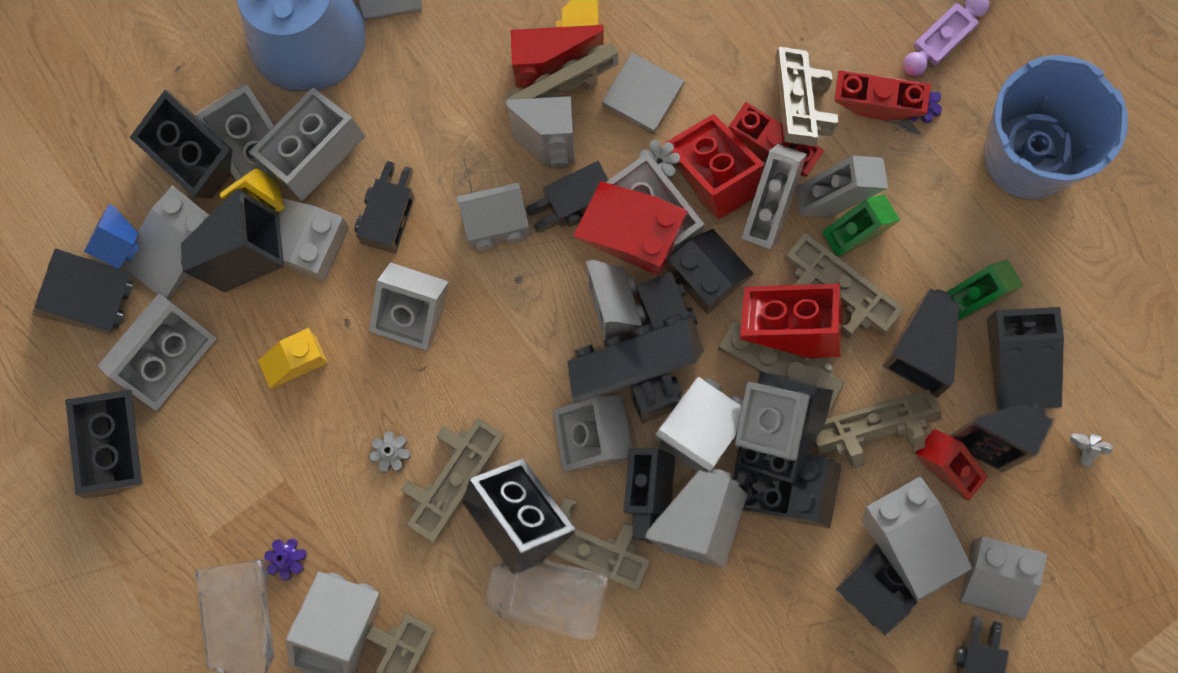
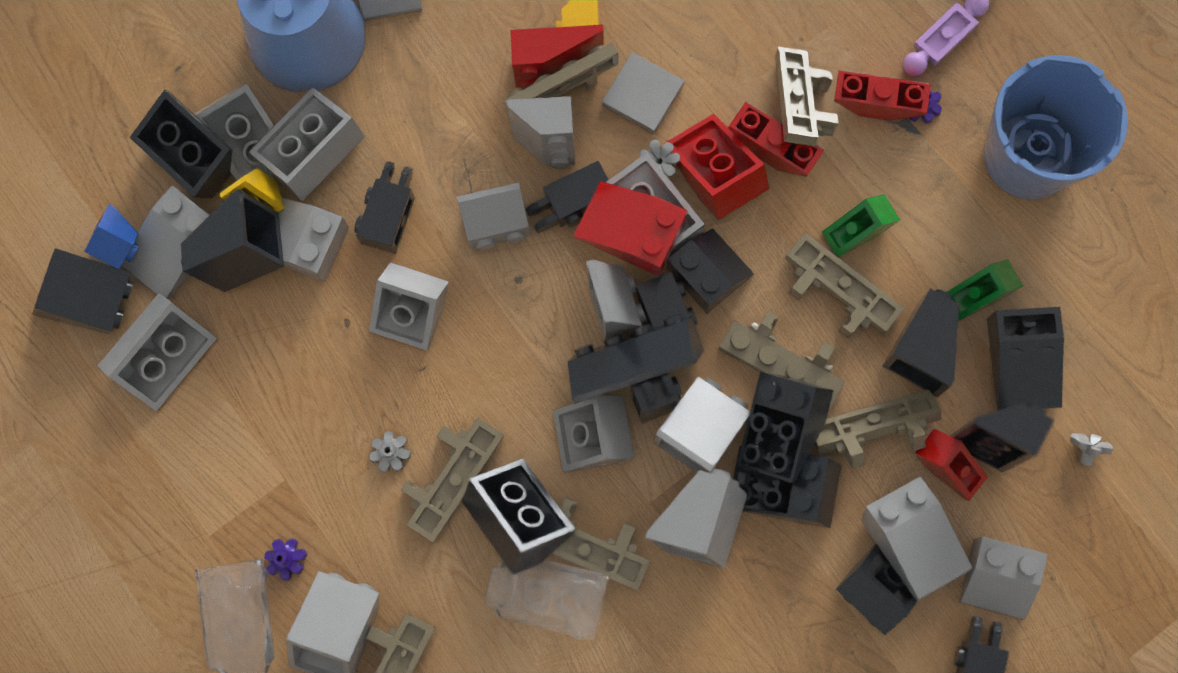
(103, 444): black slope -> none
(292, 358): yellow slope -> none
(648, 487): black hinge -> none
(771, 420): light grey tile -> none
(774, 196): light grey brick -> none
(794, 318): red slope -> none
(841, 186): light grey brick -> none

